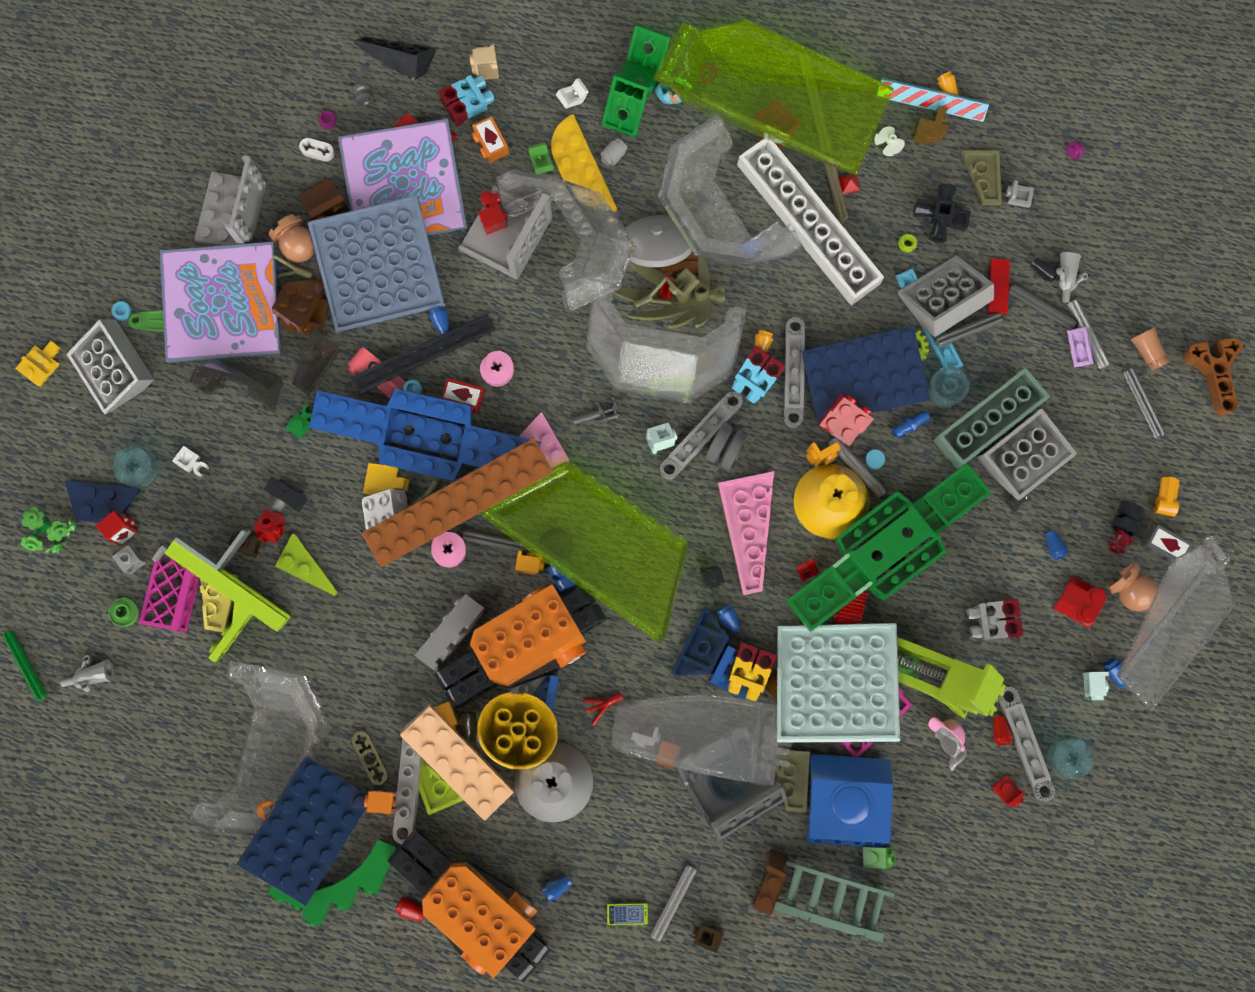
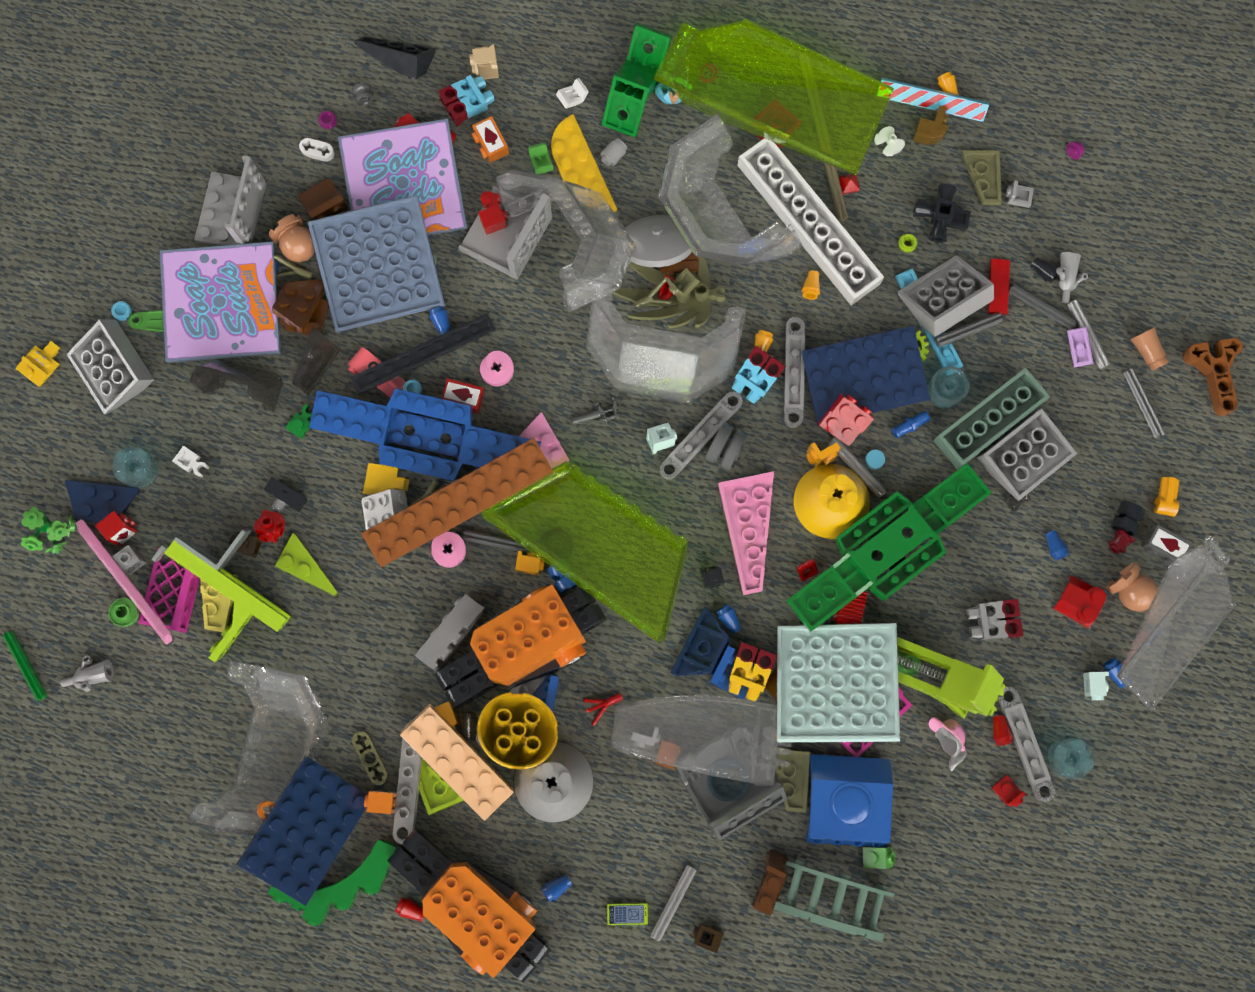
(124, 581): none -> bright pink tile
(811, 286): none -> light orange cone

